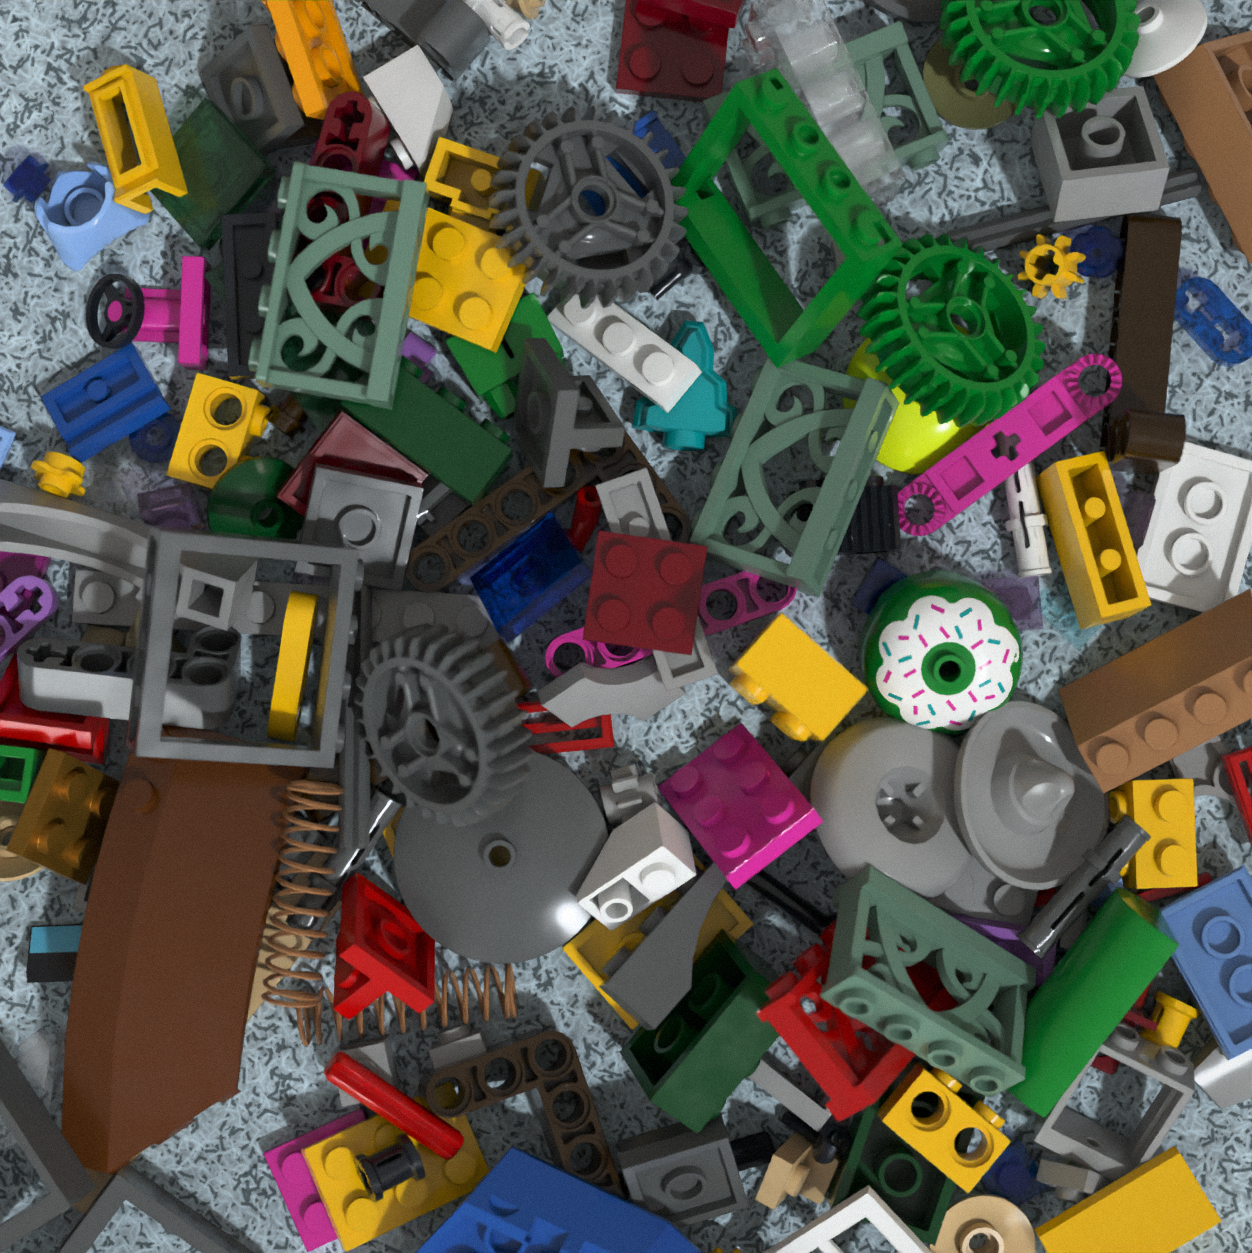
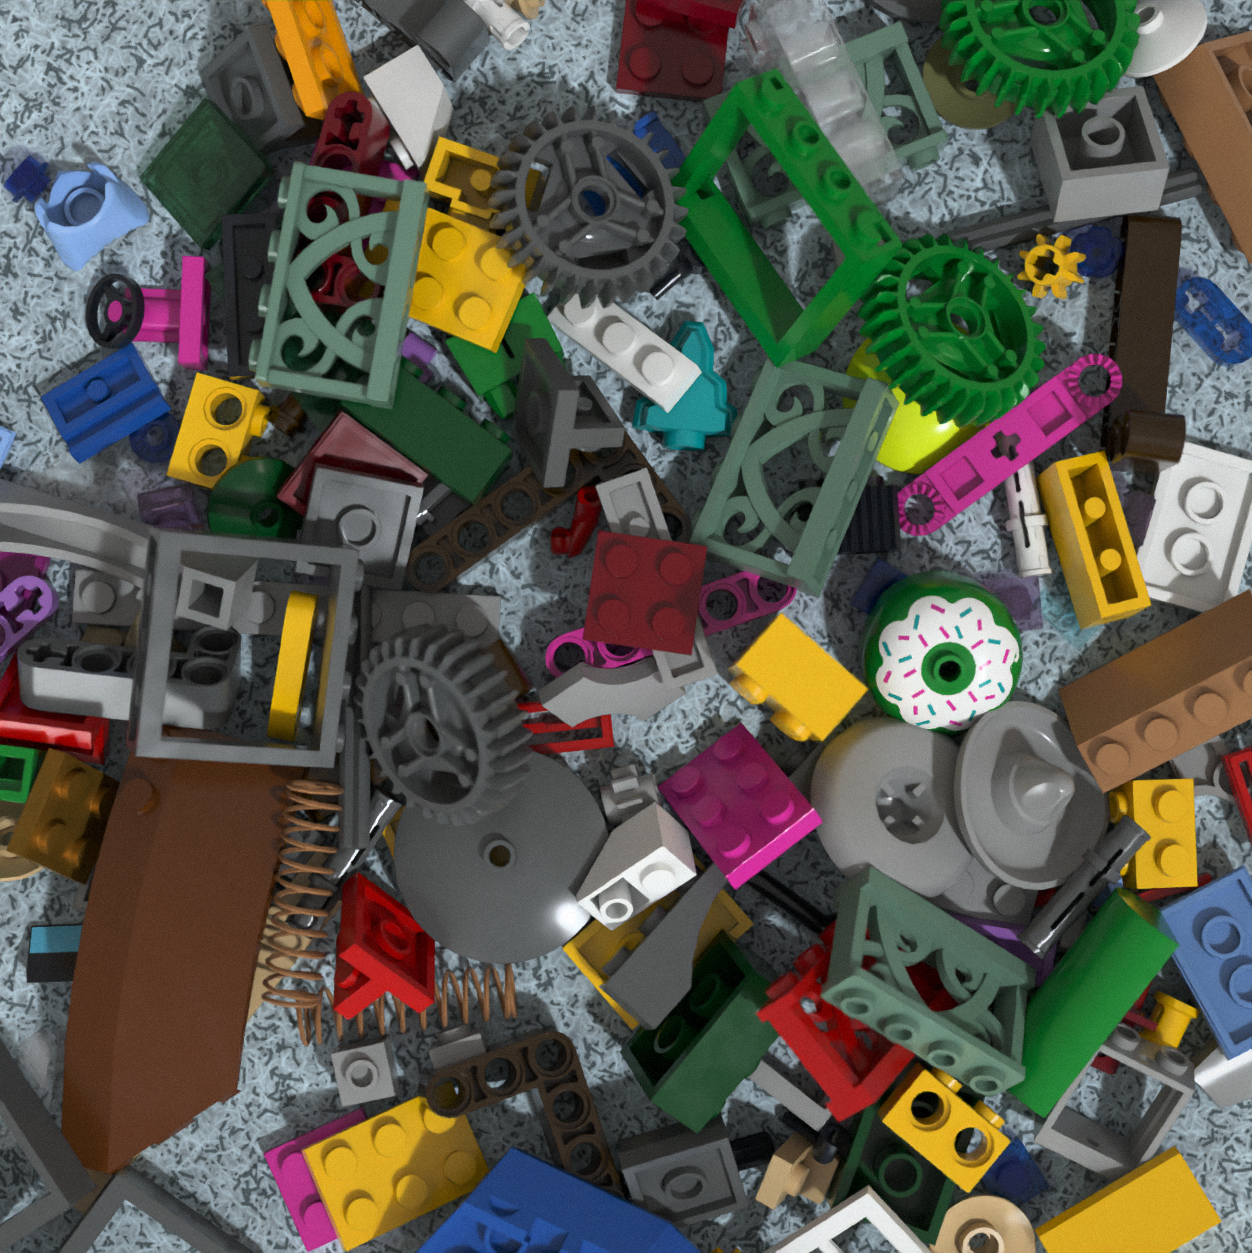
(59, 475): yellow plate -> none
(151, 132): yellow window -> none
(389, 1167): black bush -> none
(393, 1105): red axle -> none
(530, 577): clear blue tile -> none
(1070, 1182): light grey plate -> none

